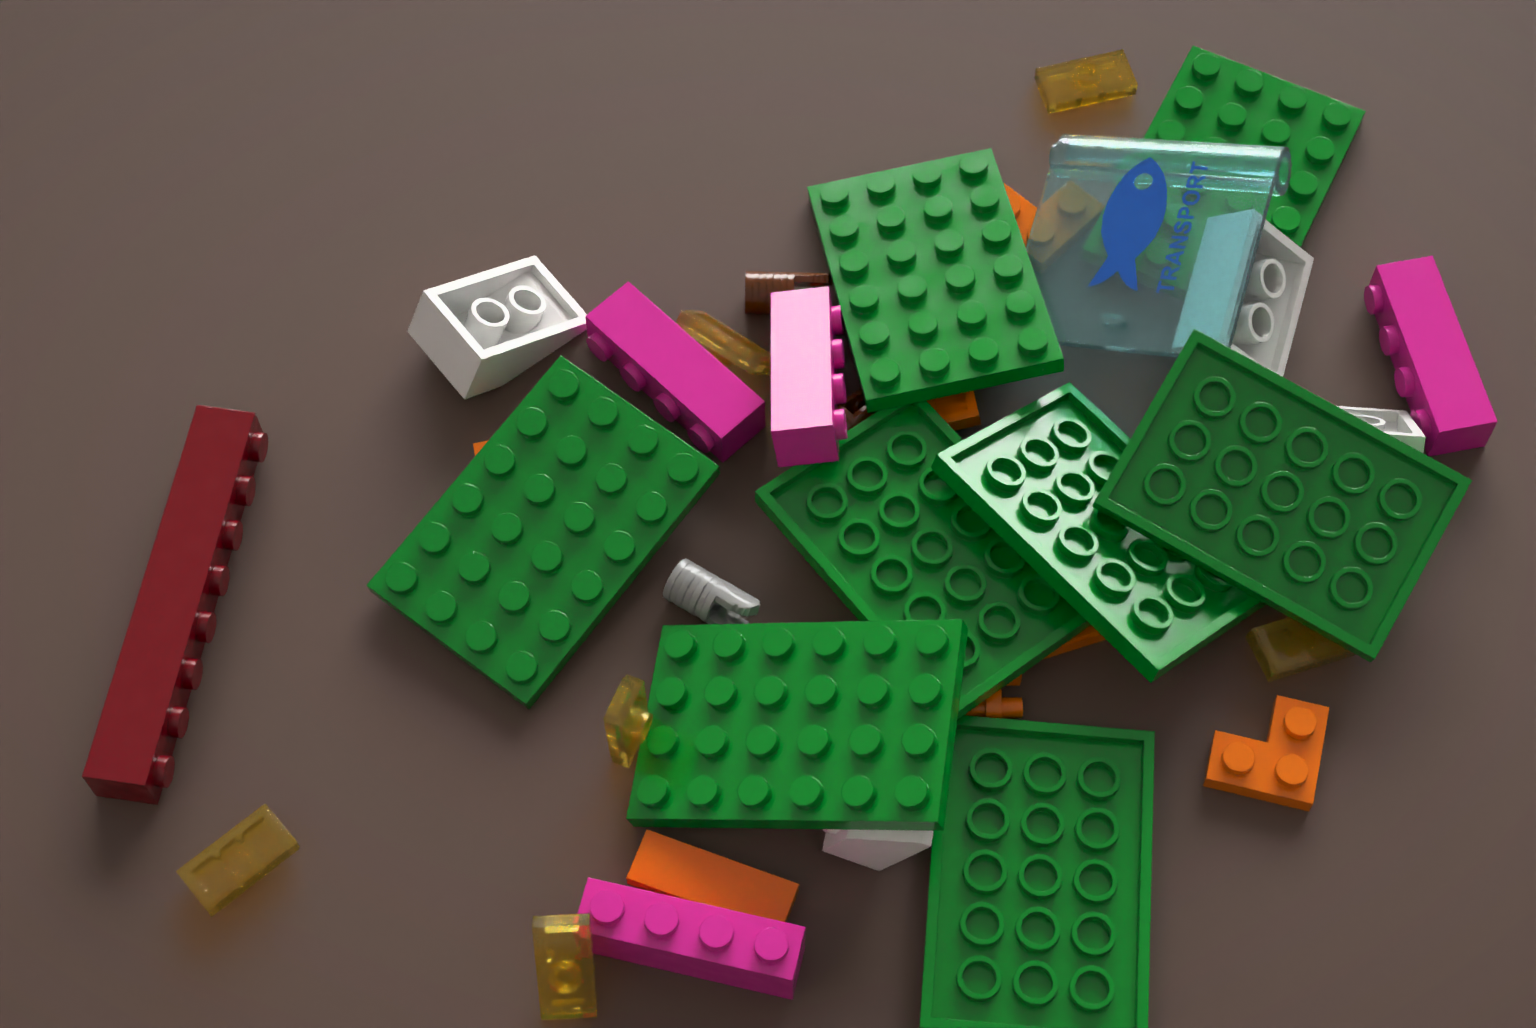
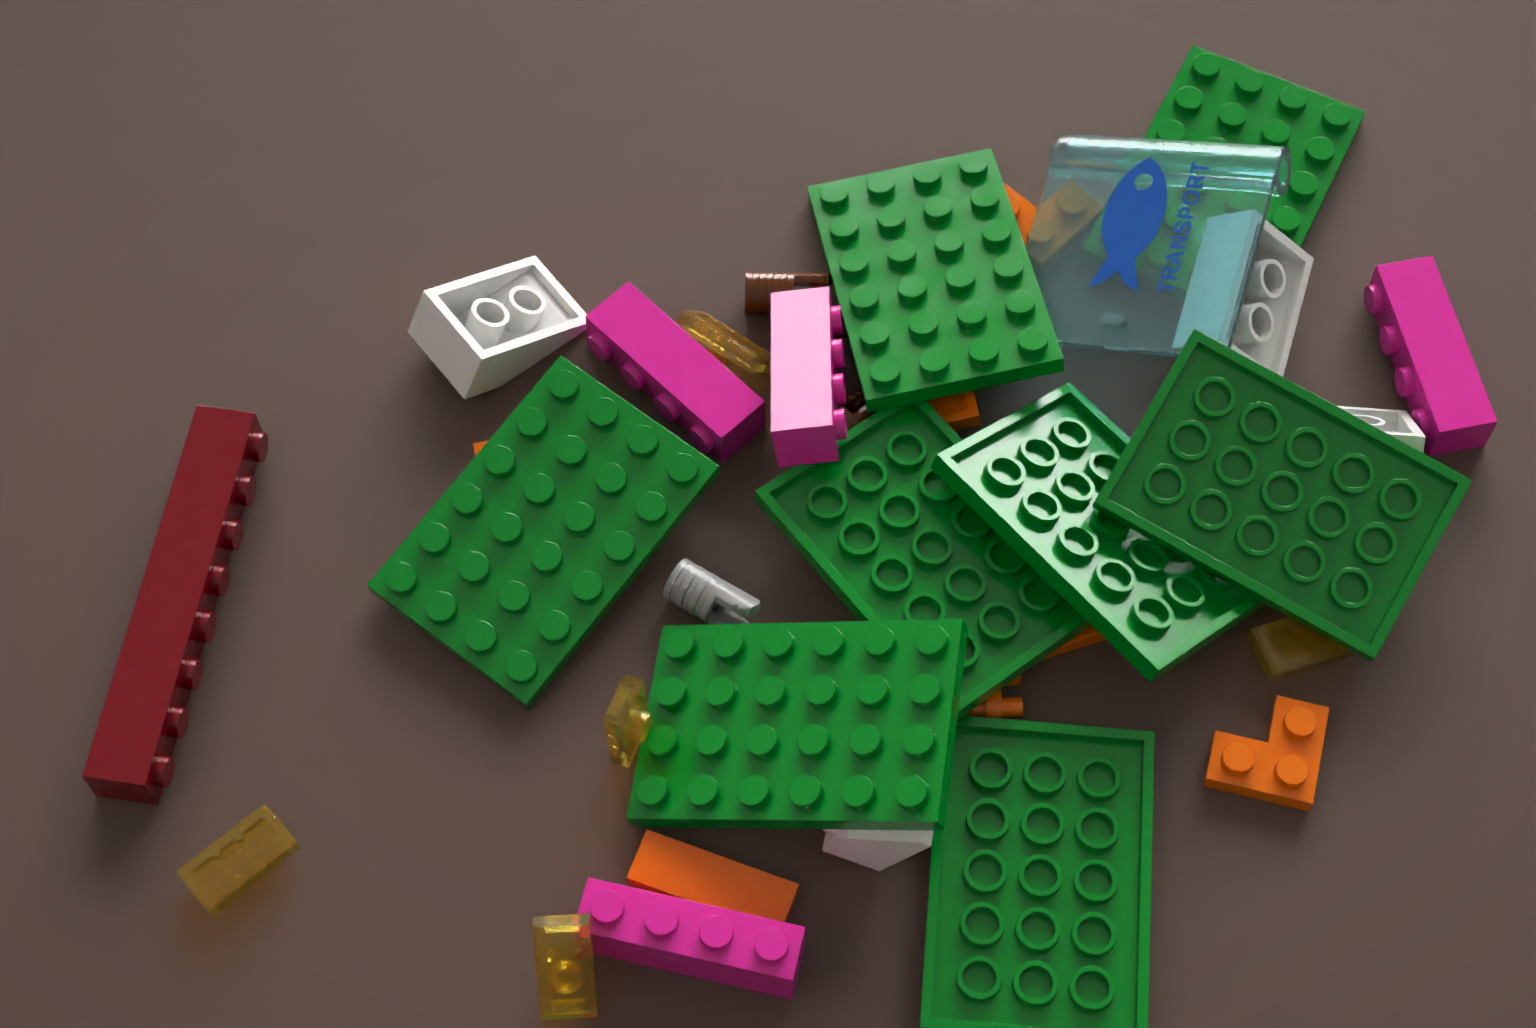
(1085, 81): clear yellow plate -> none

